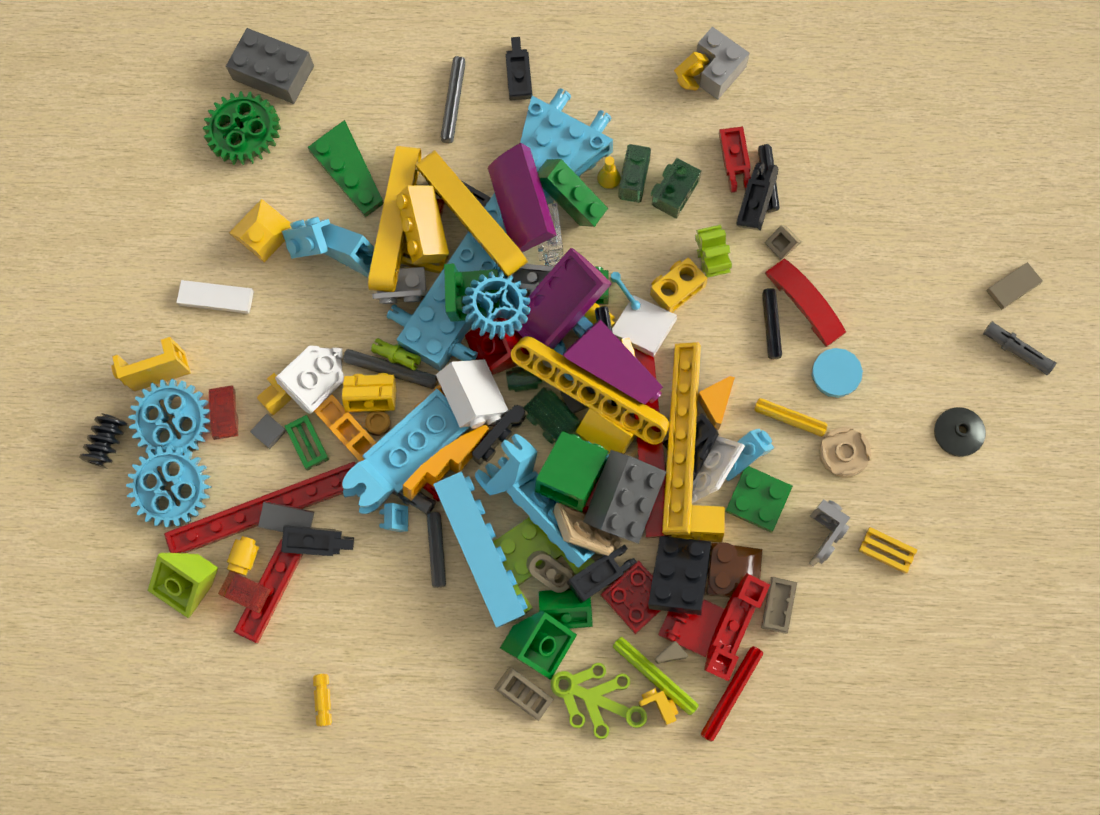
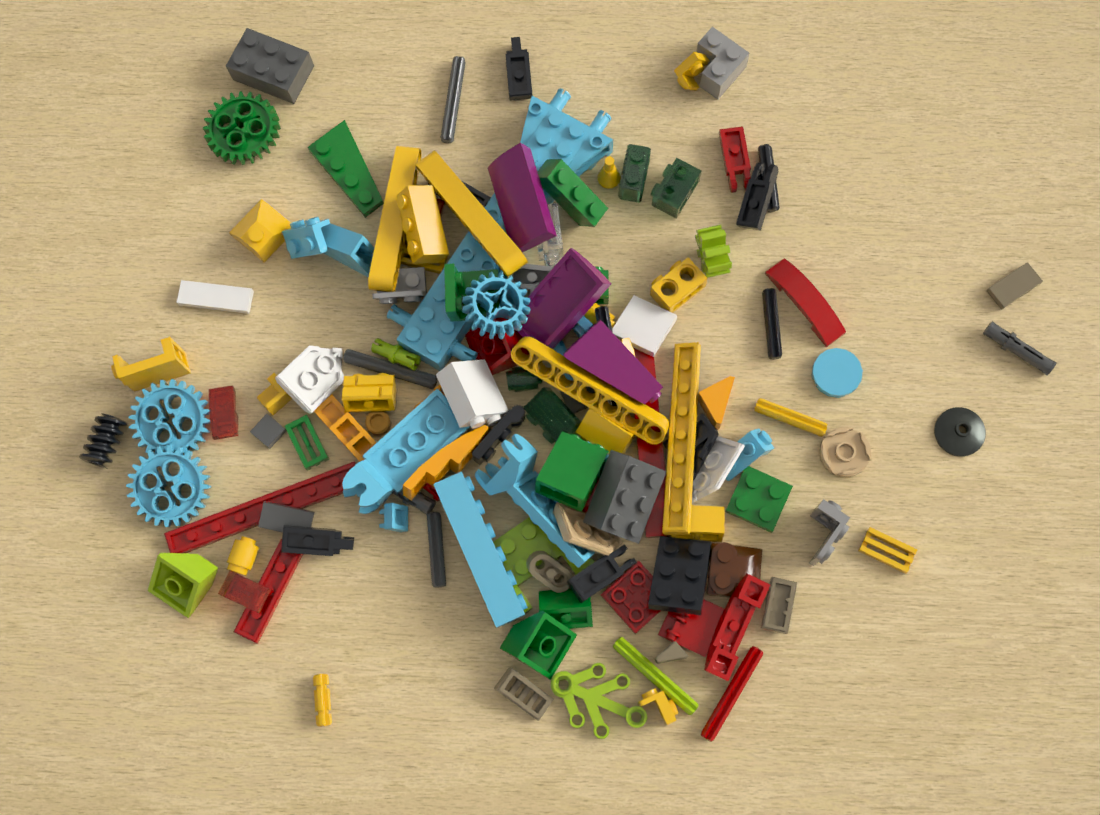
(615, 277): medium azure hinge -> none
(782, 241): dark tan slope -> none

